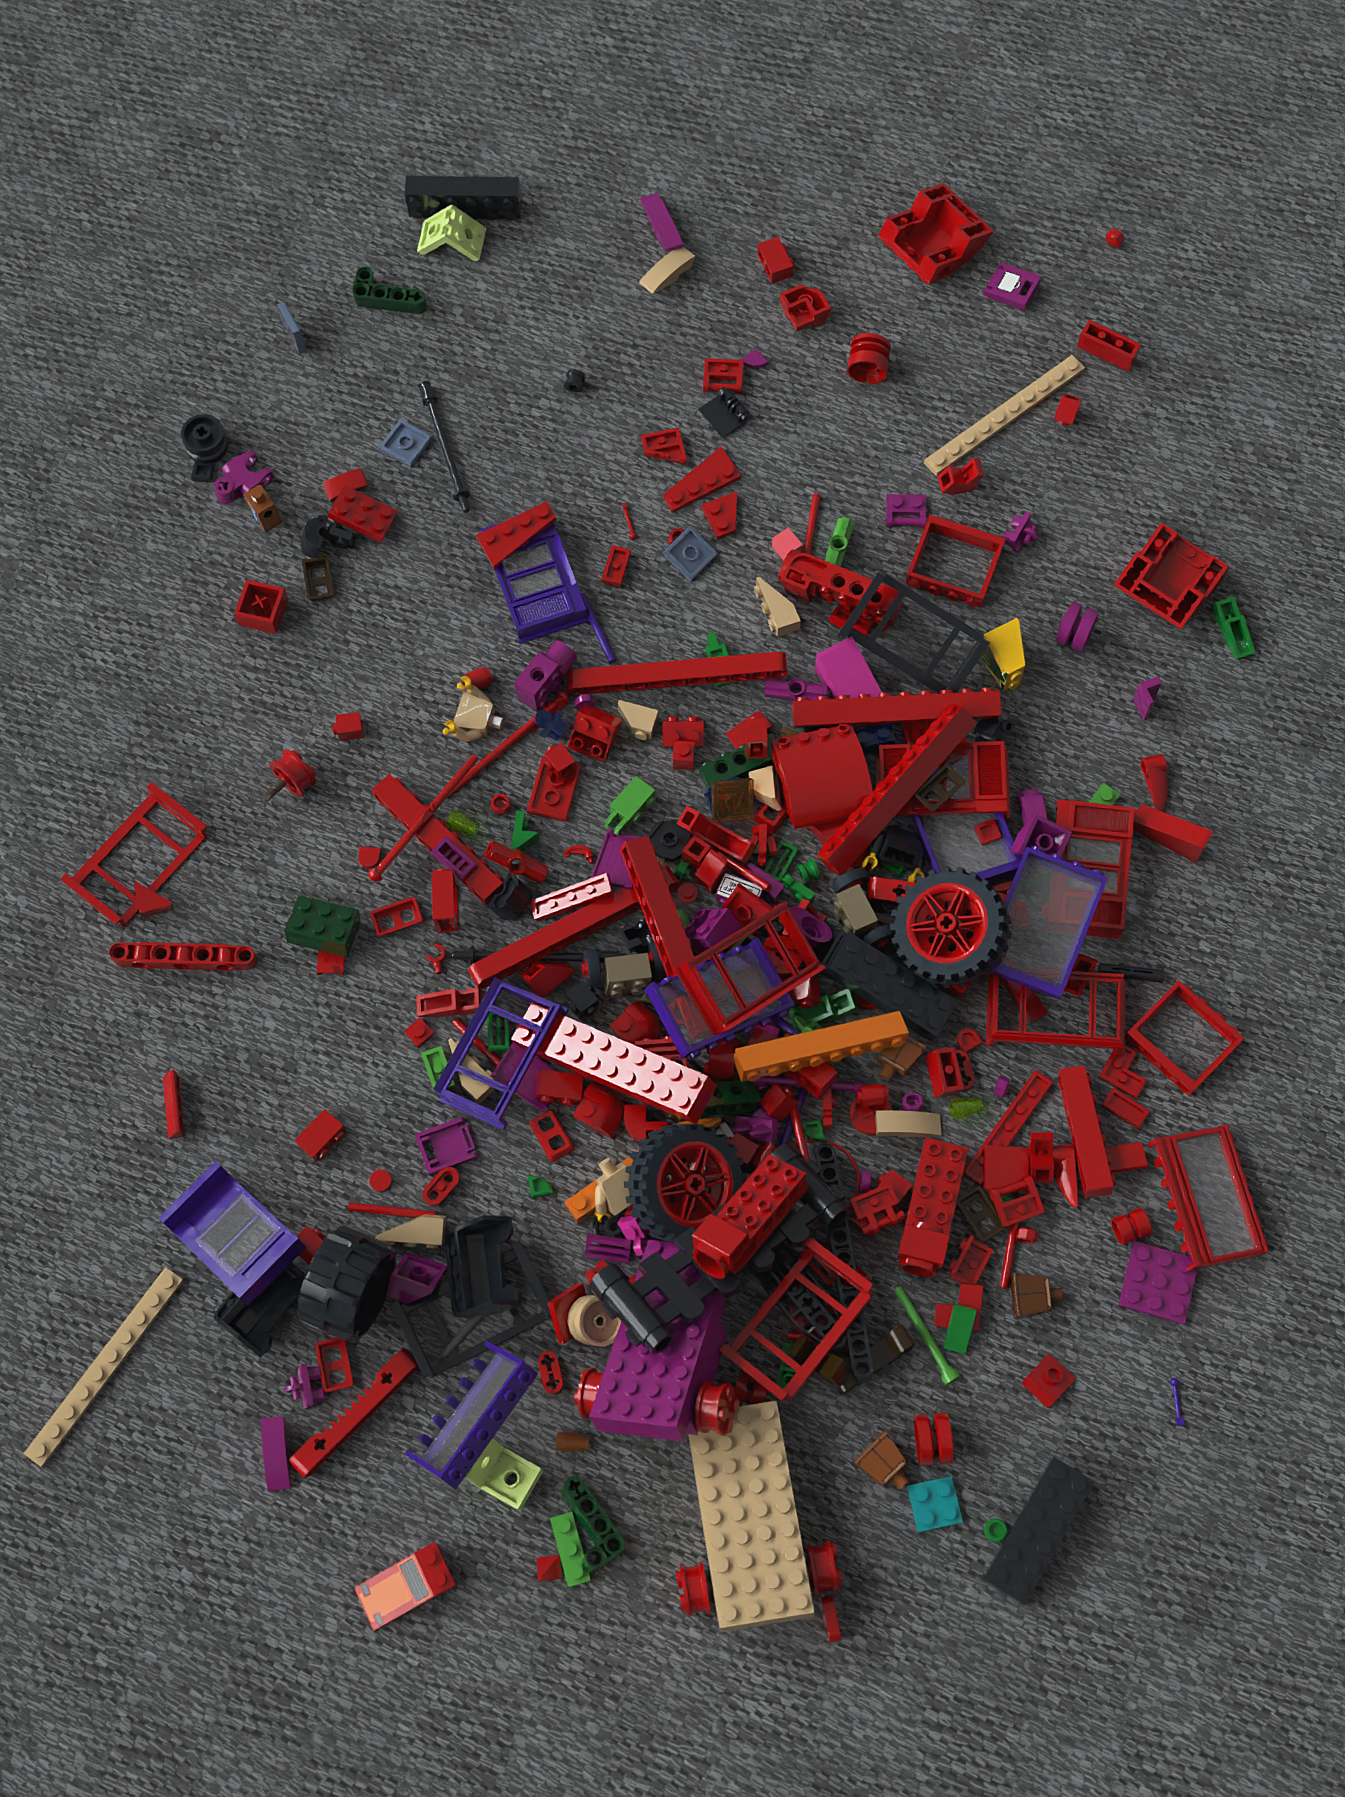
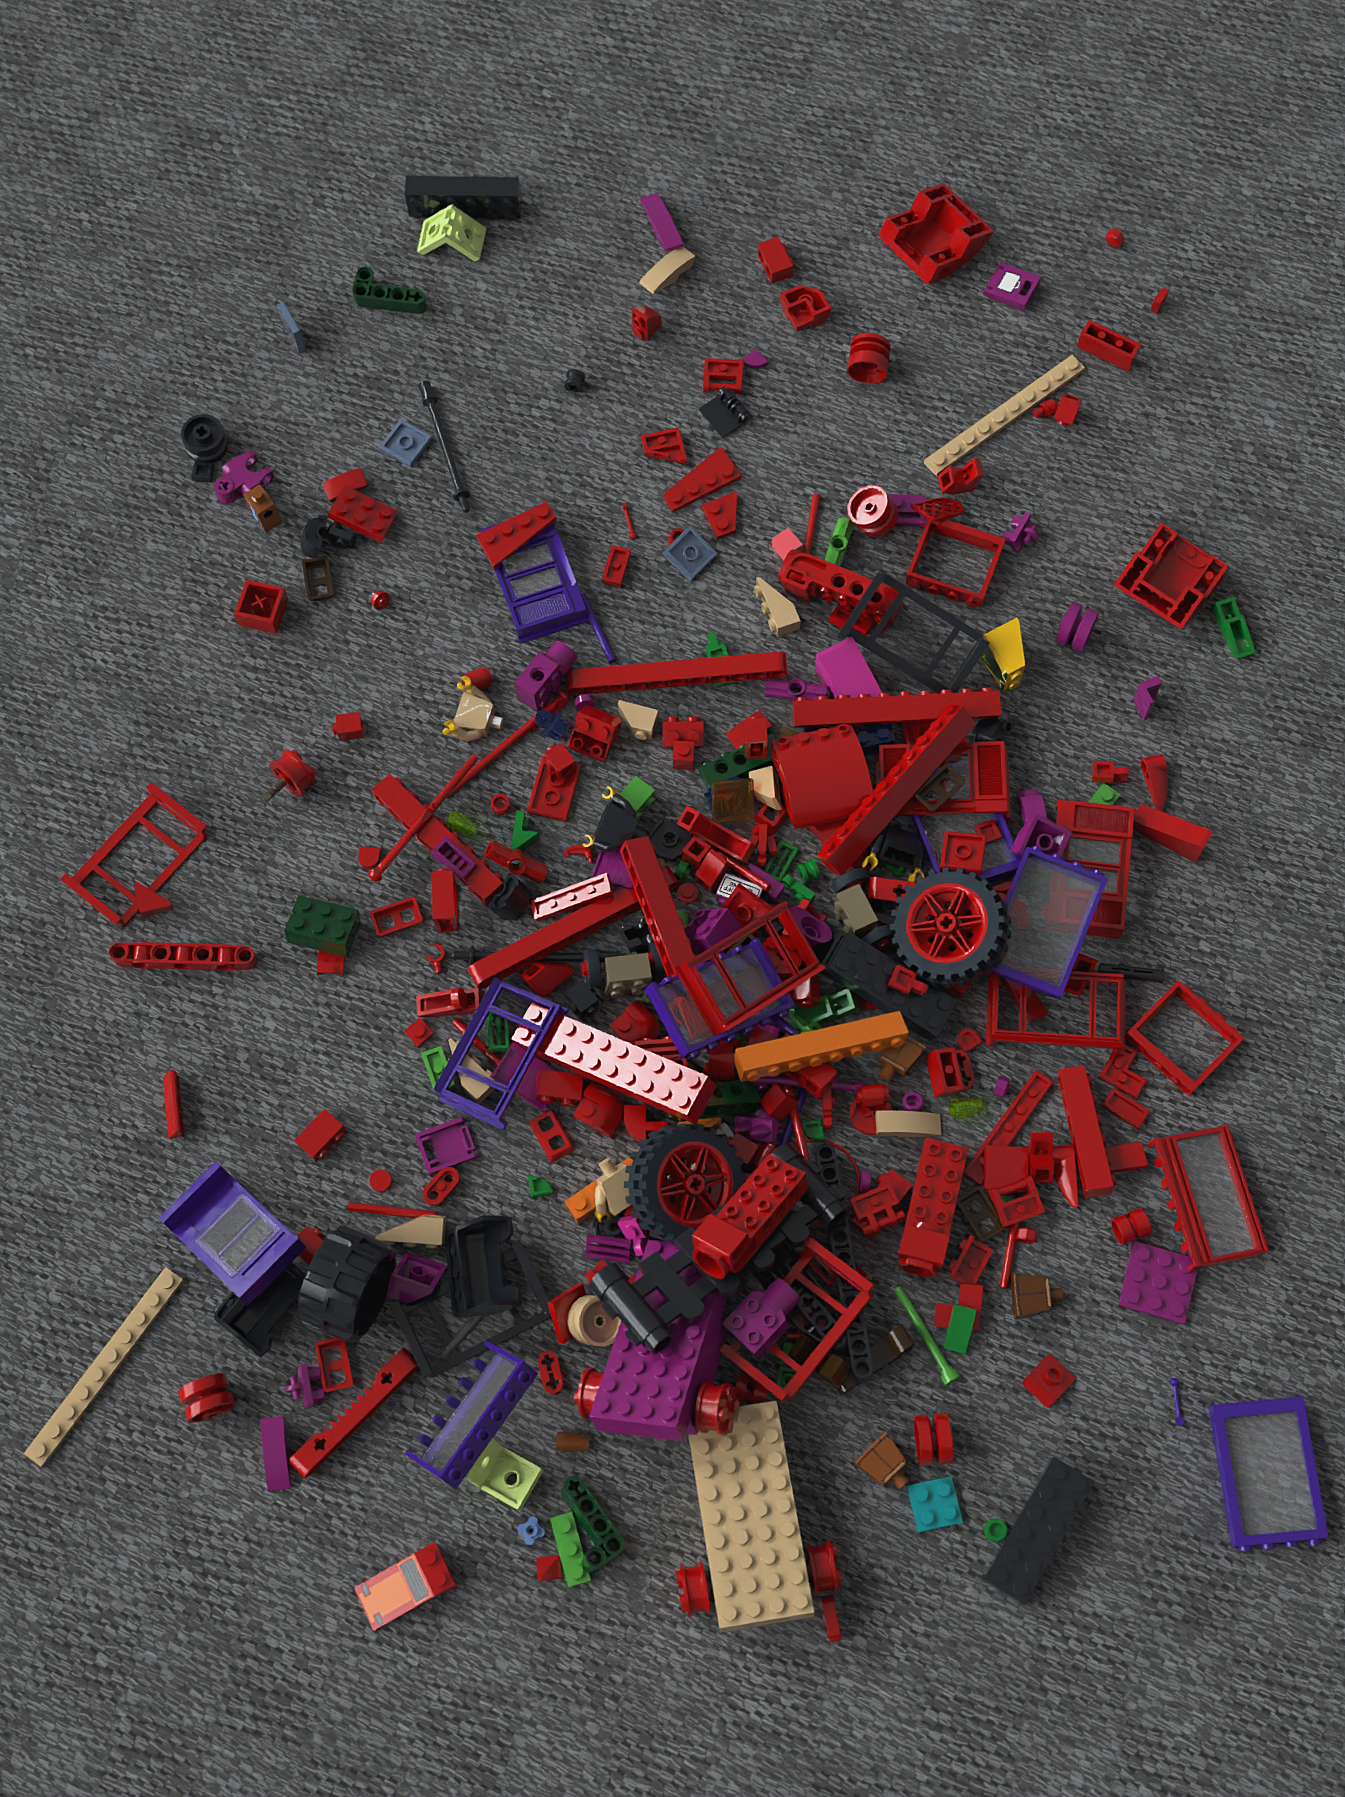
(206, 1397): none -> red wheel
(380, 599): none -> red plate
(458, 998): none -> red tile
(537, 1530): none -> medium blue plate
(616, 824): none -> black torso
(645, 322): none -> red slope
(762, 1317): none -> magenta brick
(873, 511): none -> red wheel
(904, 981): none -> red plate
(935, 517): none -> red window
(963, 851): none -> red tile
(1048, 407): none -> red cylinder
(1106, 772): none -> red plate
(1159, 300): none -> red tile
(1268, 1473): none -> clear window

